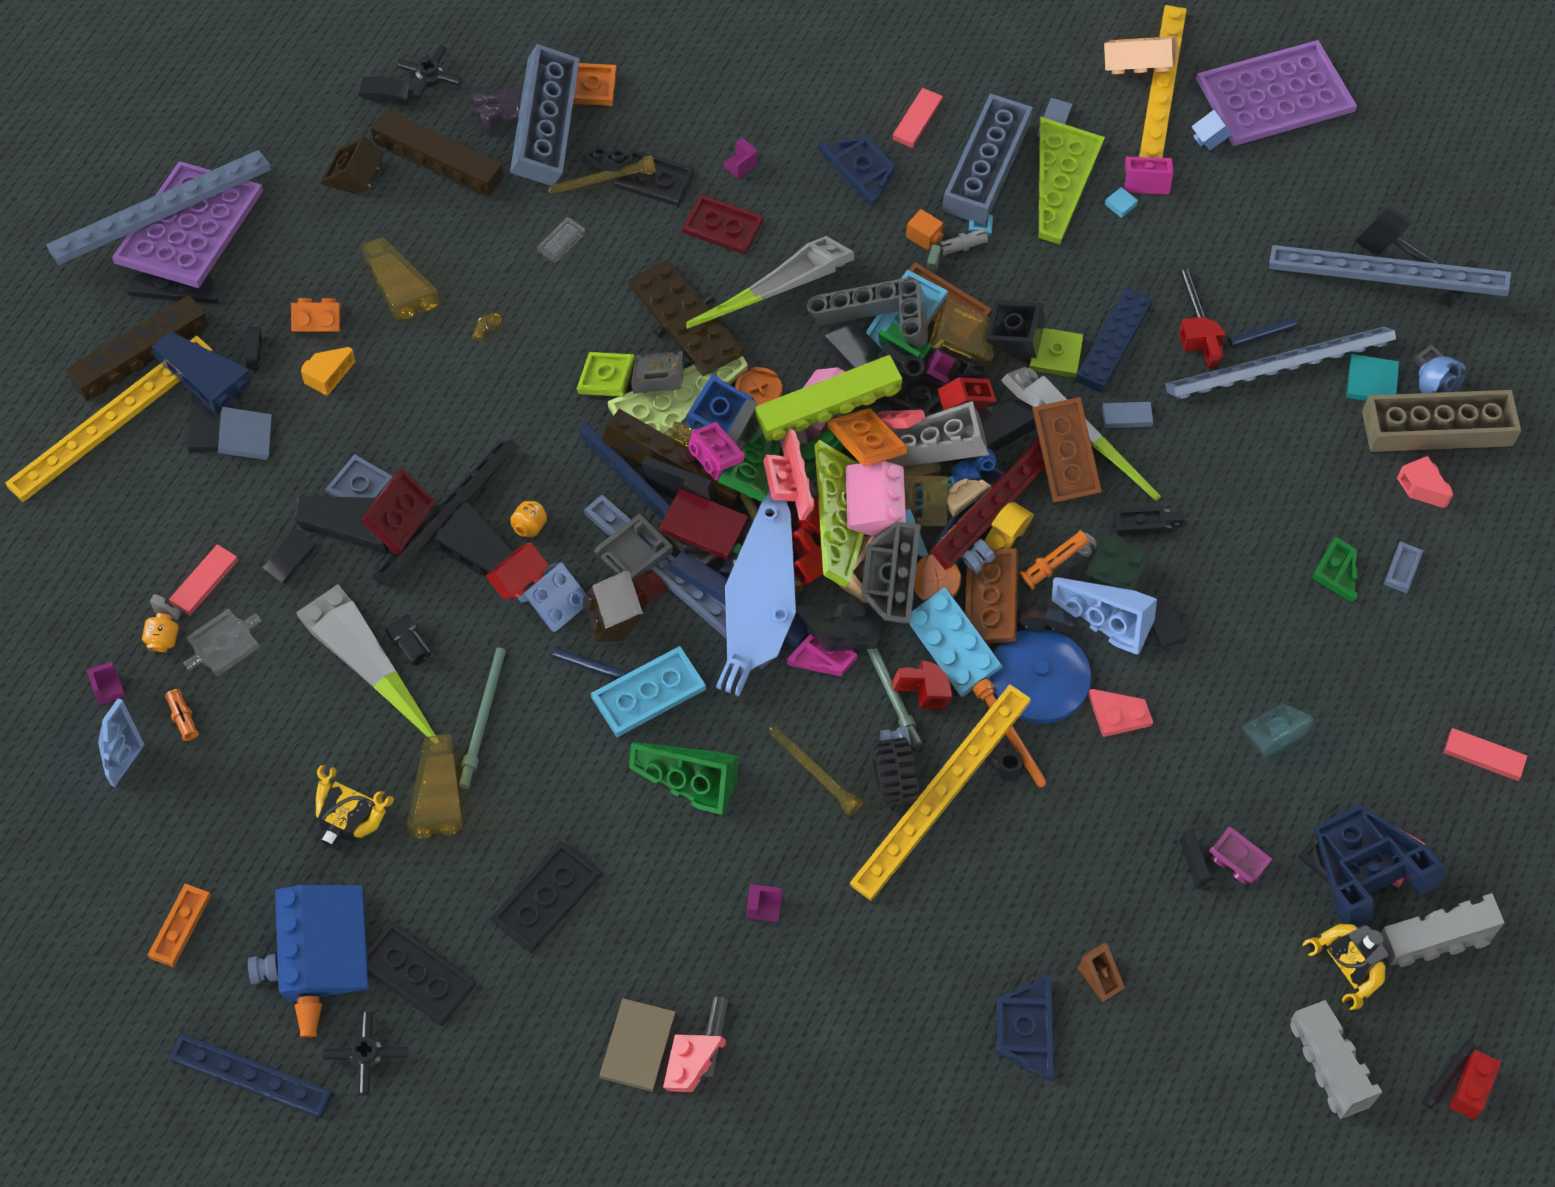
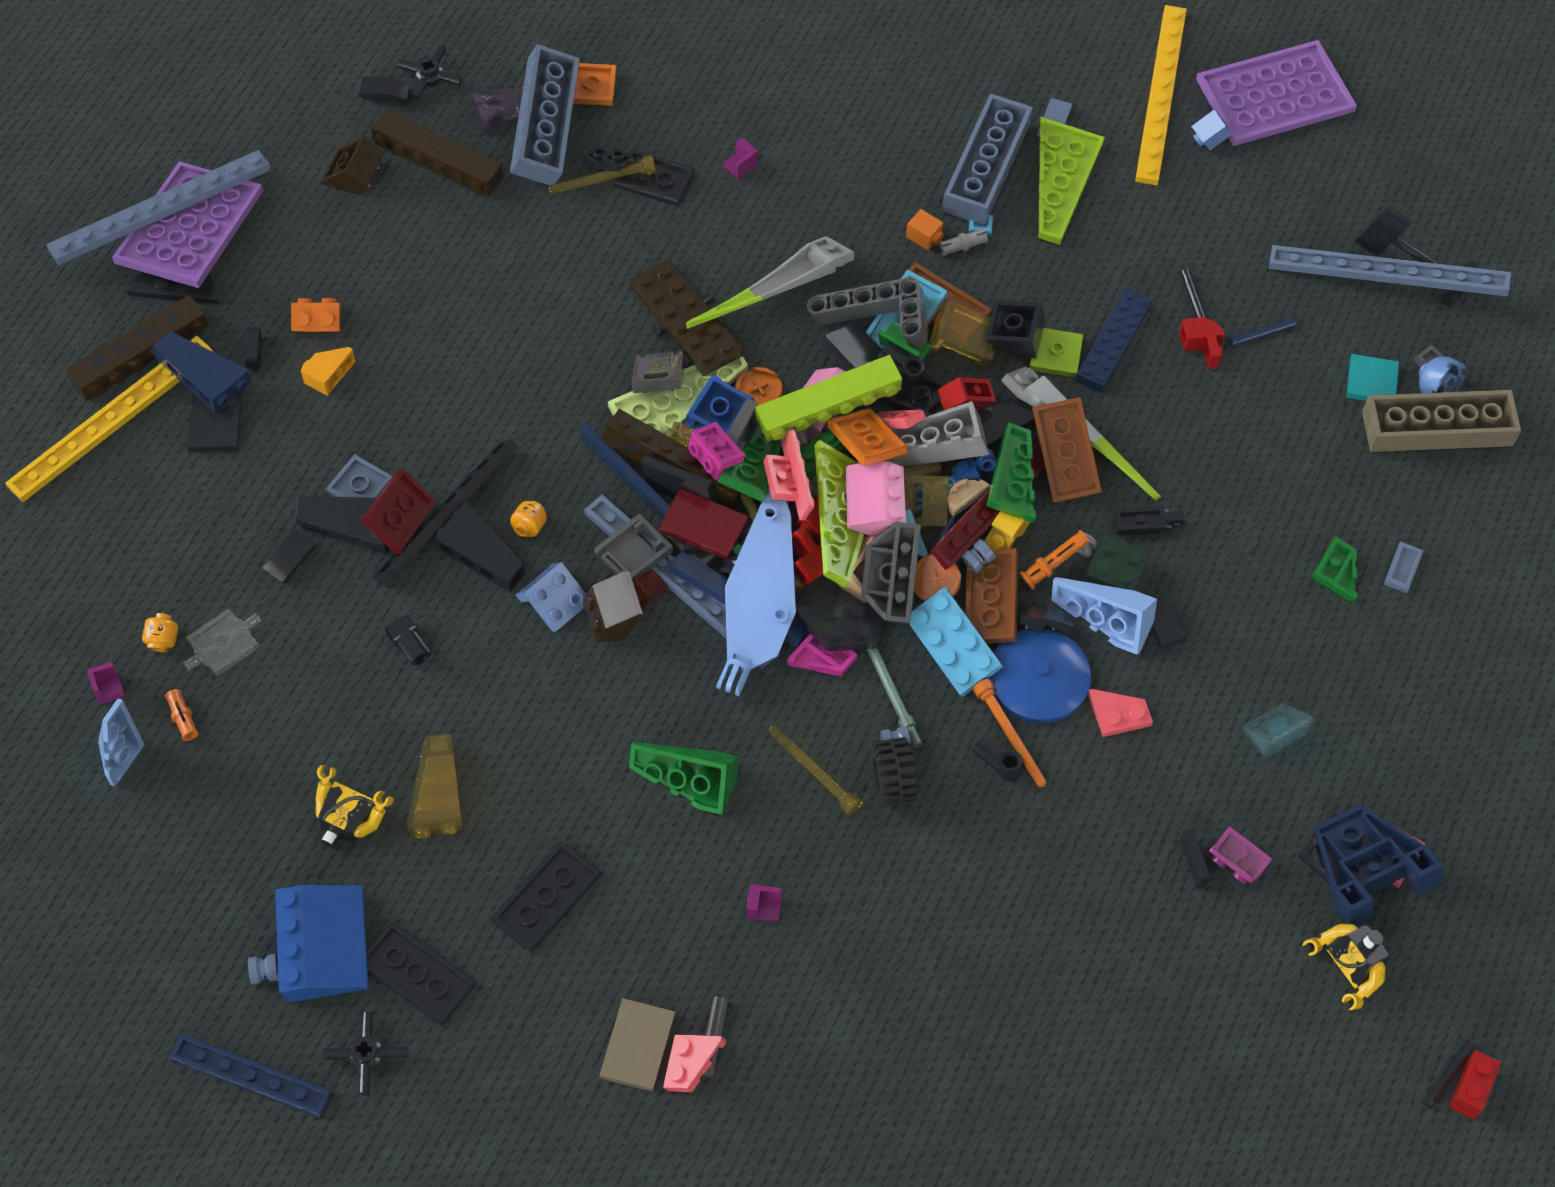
(159, 606): light grey tile -> none
(179, 925): orange plate -> none
(203, 580): coral tile -> none
(244, 433): sand blue tile -> none
(308, 1014): orange cone -> none
(345, 632): light grey plate -> none
(399, 282): clear yellow slope -> none
(470, 760): sand green bar -> none
(485, 324): clear yellow arm -> none
(518, 571): red brick -> none
(561, 239): clear tile -> none
(588, 663): dark blue bar -> none
(606, 374): lime plate -> none
(648, 691): medium azure plate -> none
(722, 224): dark red tile -> none
(860, 165): dark blue wing -> none
(917, 117): coral tile -> none
(928, 681): red brick -> none
(934, 258): sand green tile -> none
(939, 364): magenta panel -> none
(940, 792): yellow plate -> none
(969, 368): black gear -> none
(1013, 476): none -> green wing
(1026, 1027): dark blue wing -> none
(1101, 972): dark orange slope -> none
(1121, 202): medium azure tile -> none
(1127, 414): sand blue tile -> none
(1140, 54): light nougat slope -> none
(1148, 175): dark pink panel -> none
(1271, 364): sand blue plate -> none
(1334, 1060): light grey wedge -> none
(1424, 483): coral slope -> none
(1443, 932): light grey wedge -> none
(1485, 754): coral tile -> none

